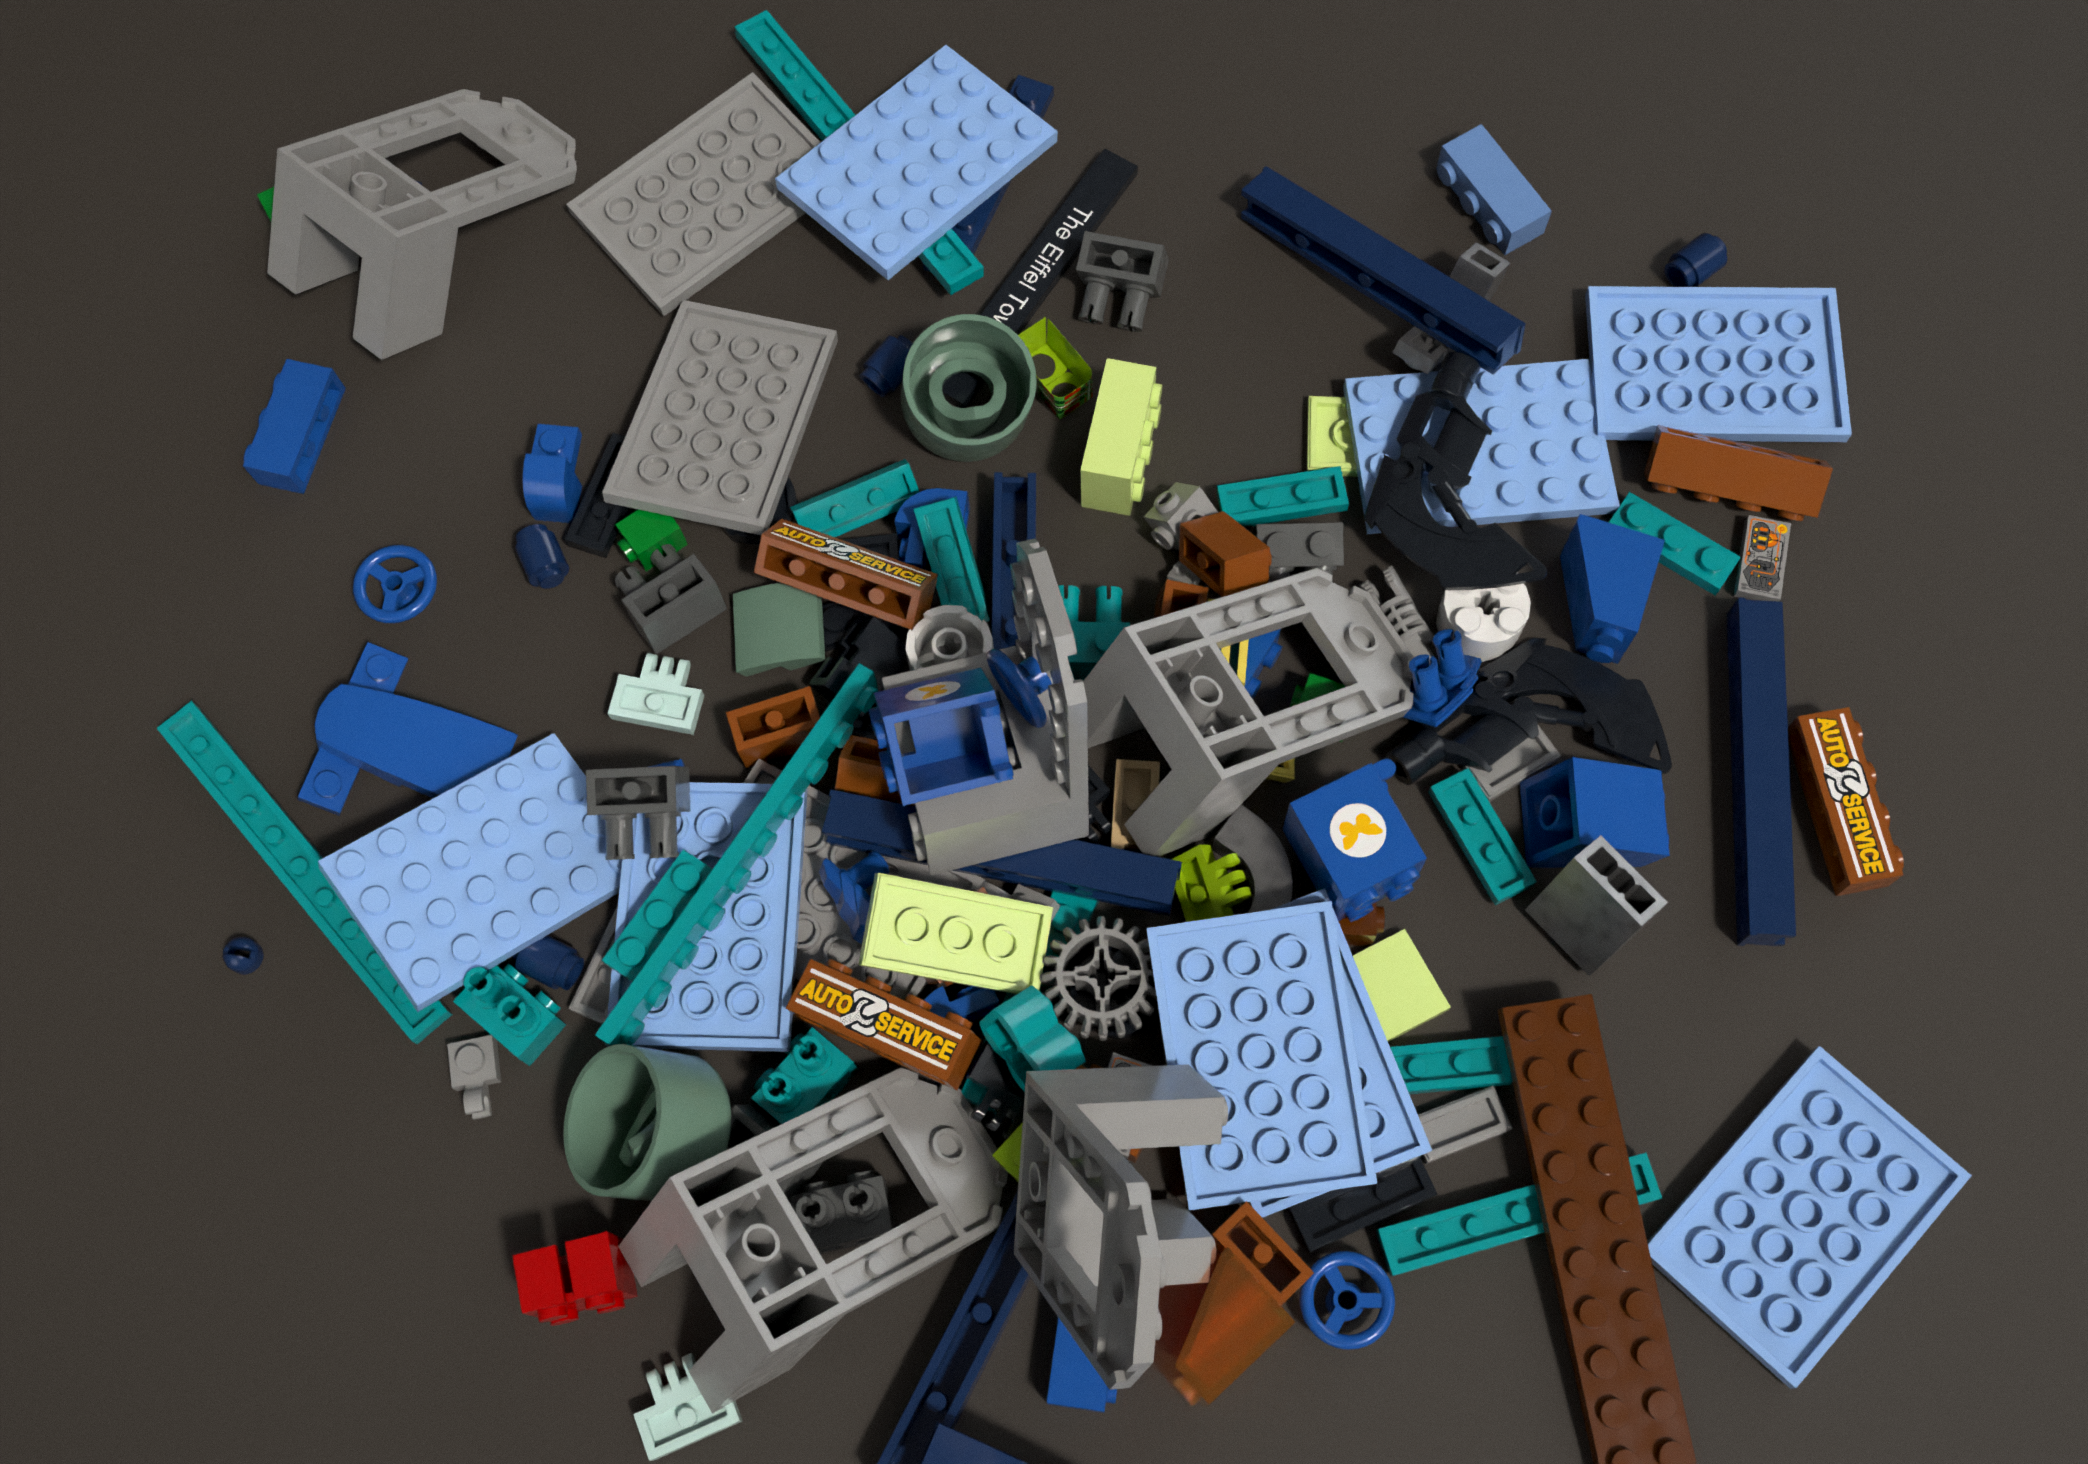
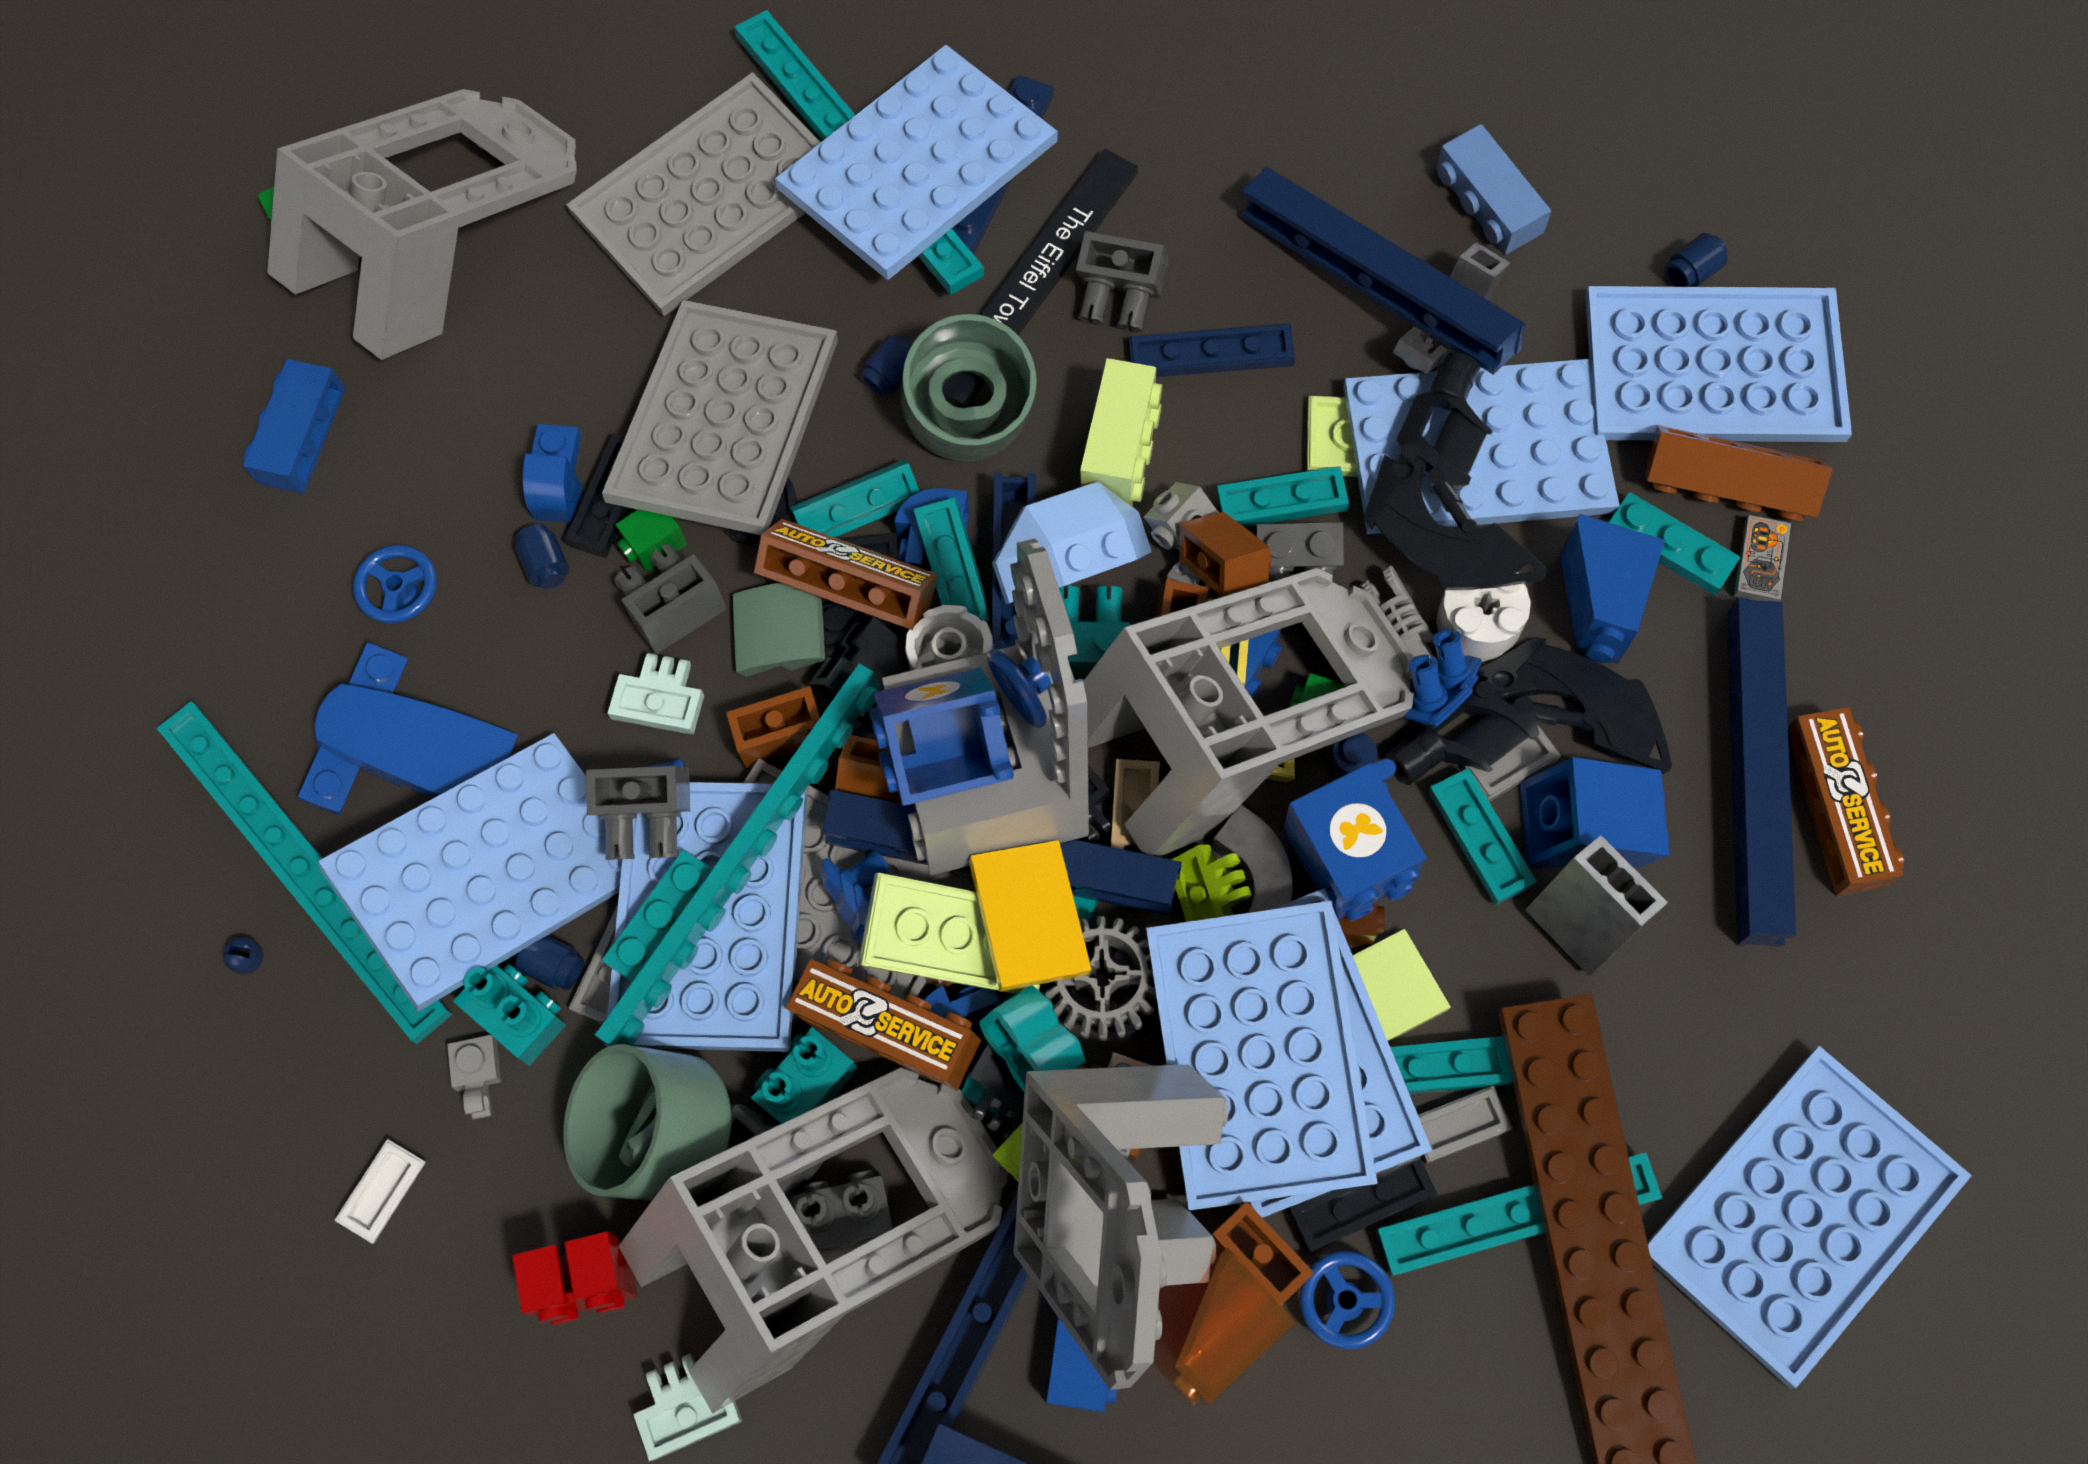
(380, 1191): none -> white tile
(1029, 915): none -> yellow tile
(1065, 358): lime piece -> none
(1082, 533): none -> light blue wedge
(1215, 350): none -> dark blue tile
(1352, 755): none -> dark blue brick

